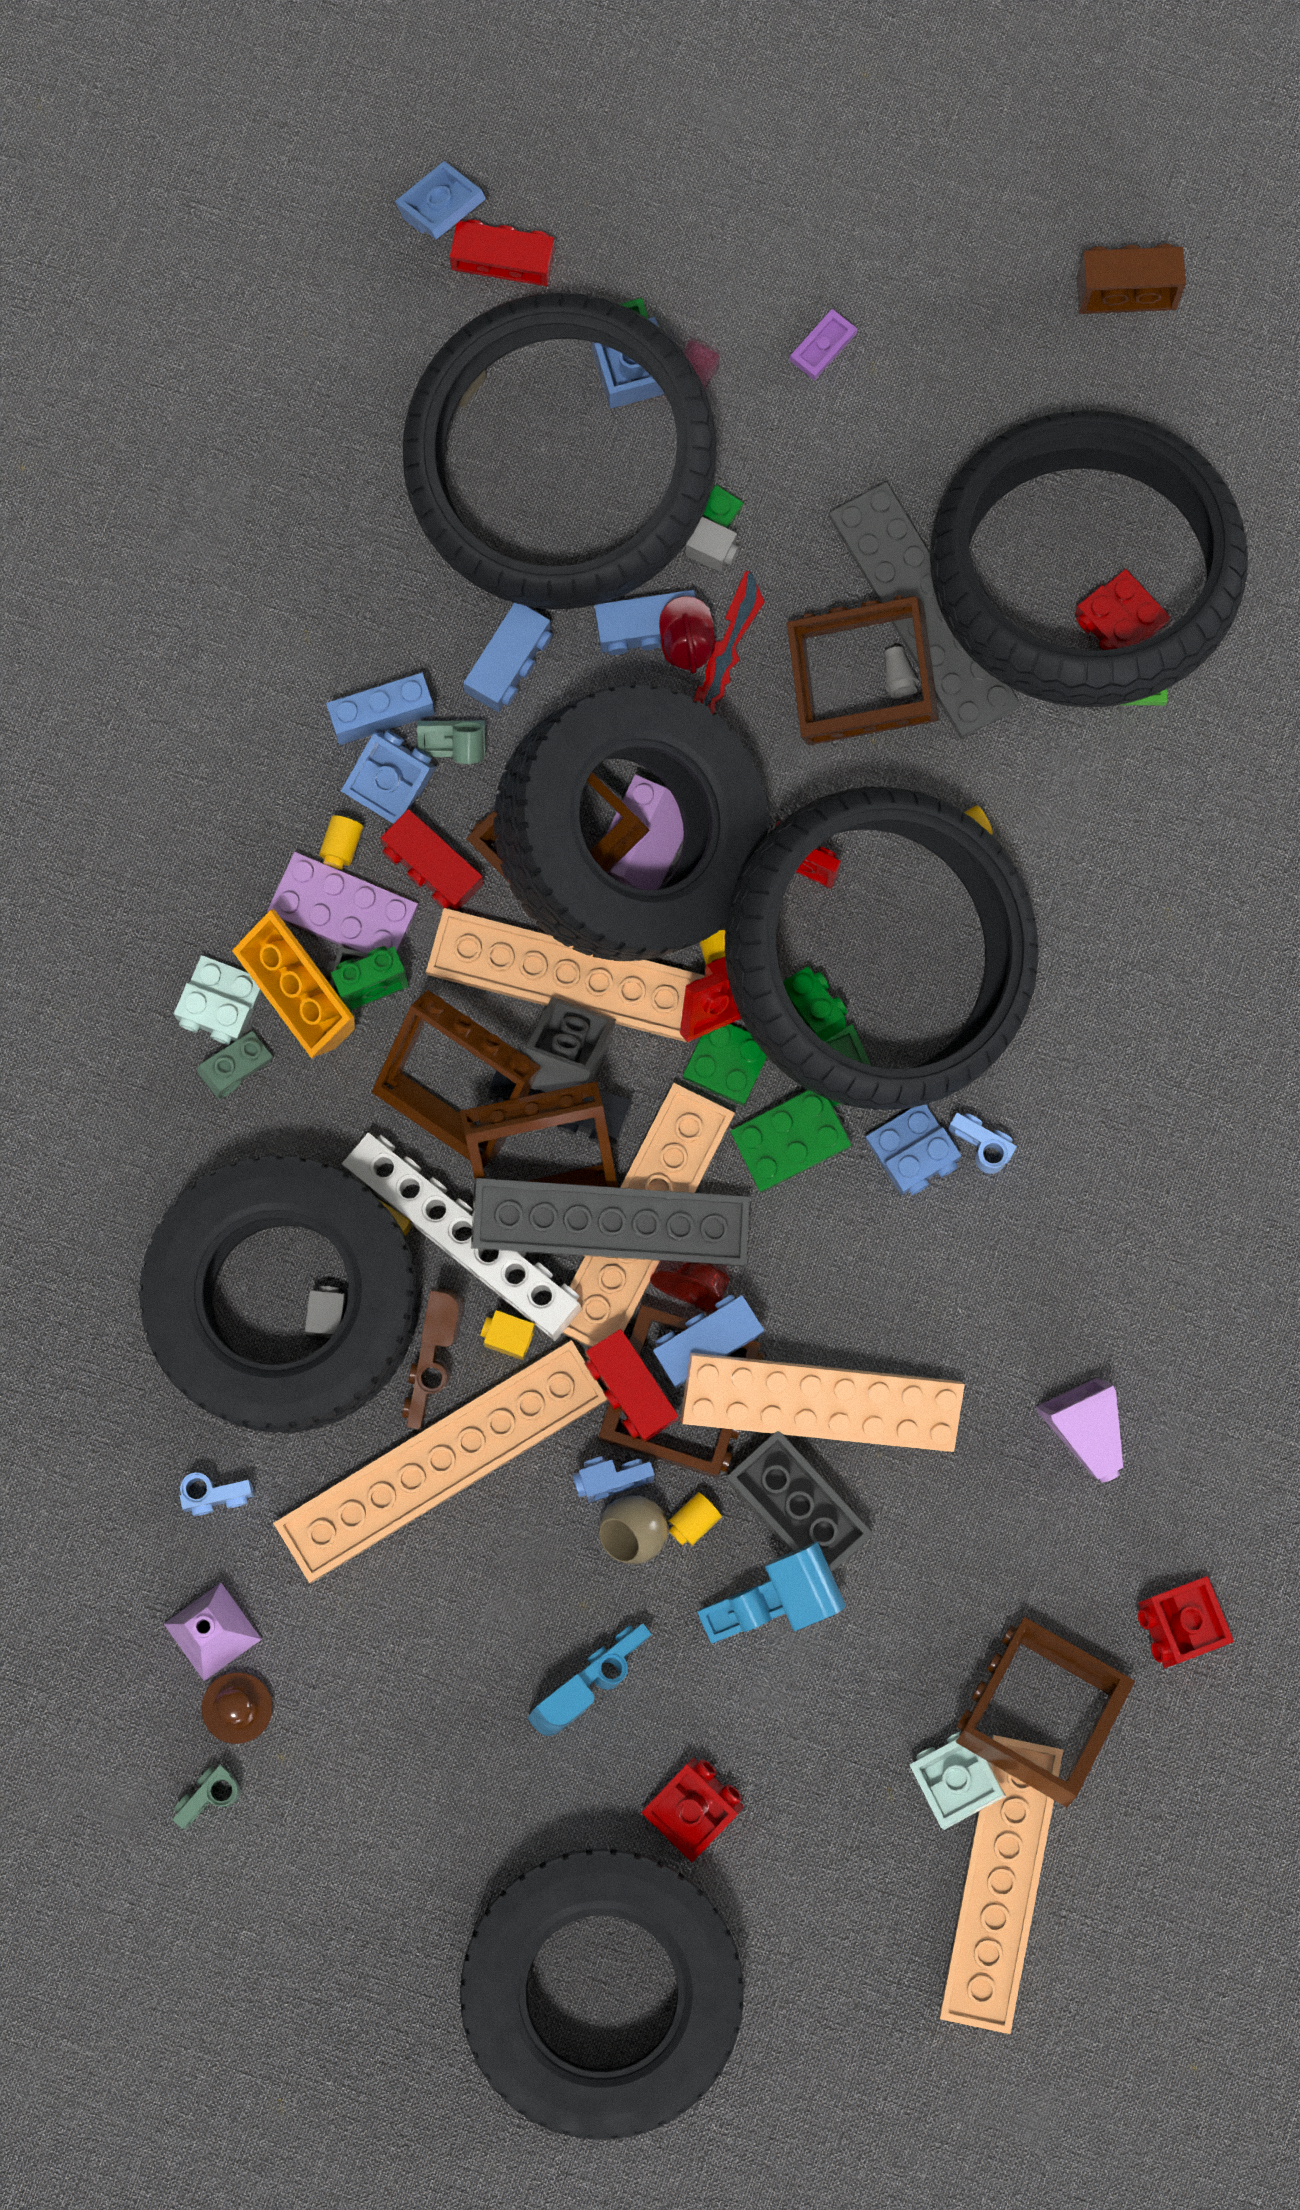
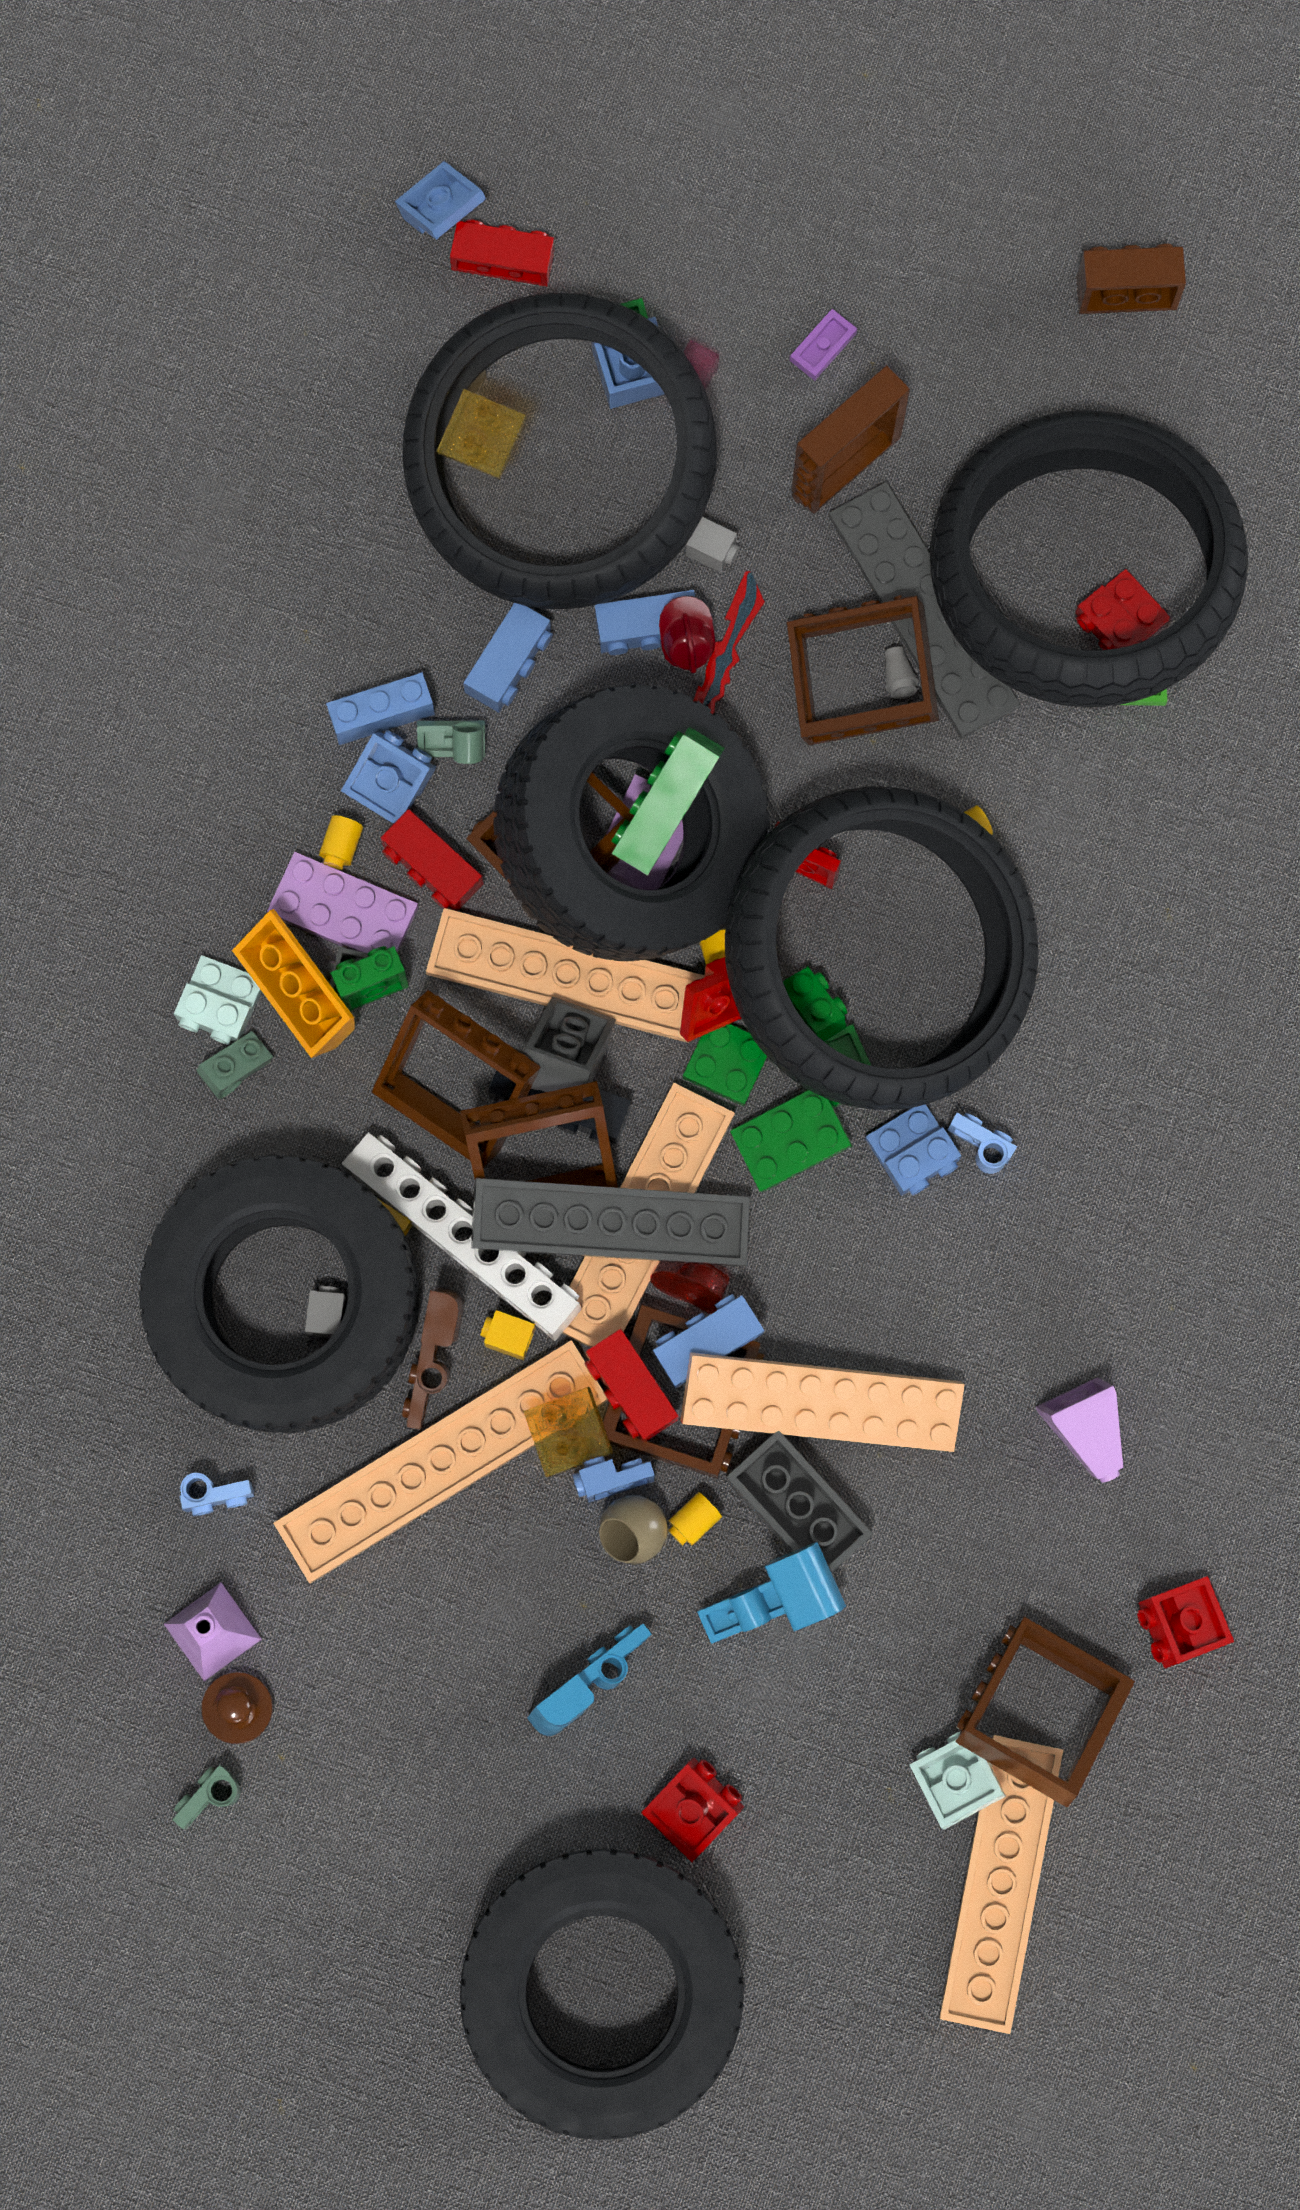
(481, 434): none -> clear yellow plate
(568, 1432): none -> clear yellow plate
(664, 806): none -> brick
(722, 507): green plate -> none
(849, 440): none -> reddish brown window

